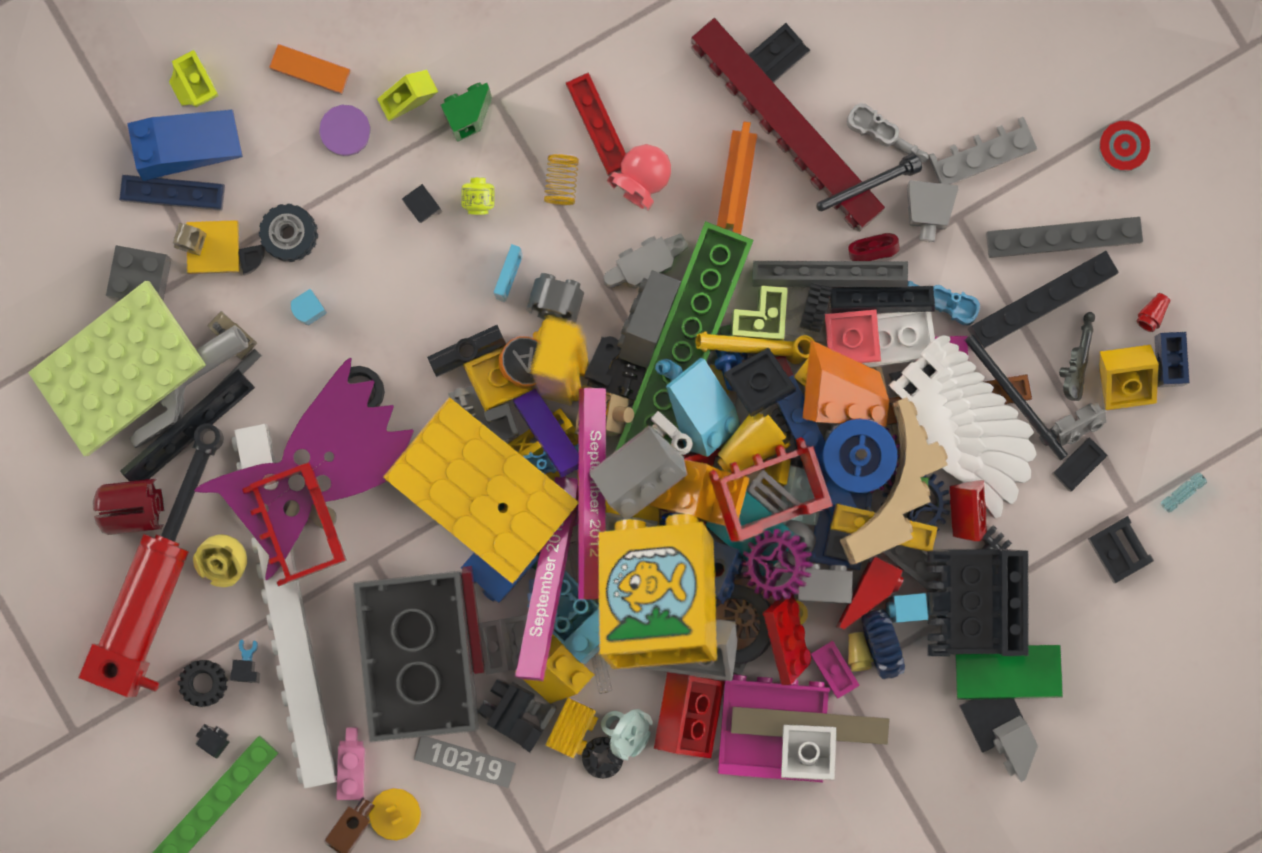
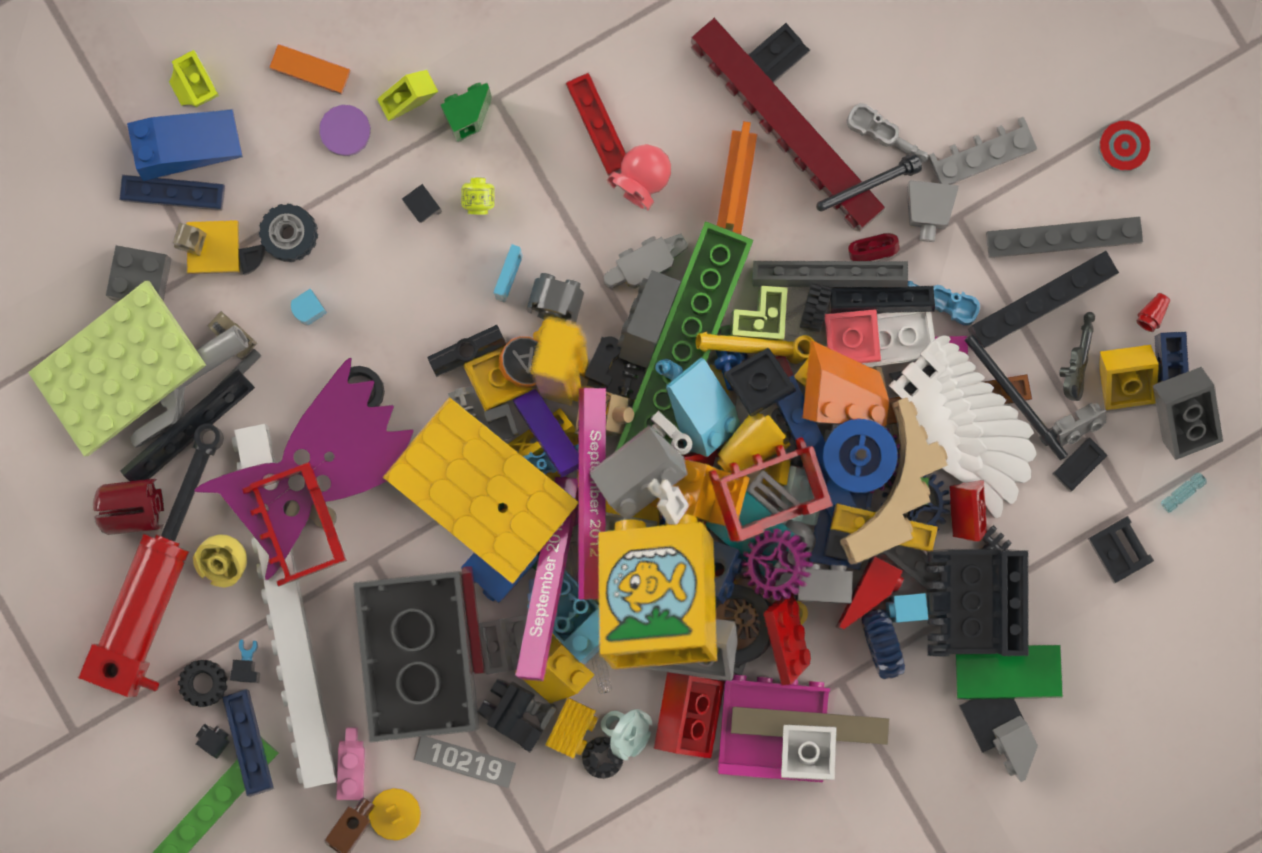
(248, 743): none -> dark blue tile
(569, 160): yellow piece -> none
(672, 501): none -> white plate
(835, 669): dark pink plate -> none
(858, 653): light yellow cone -> none
(1188, 413): none -> dark grey brick

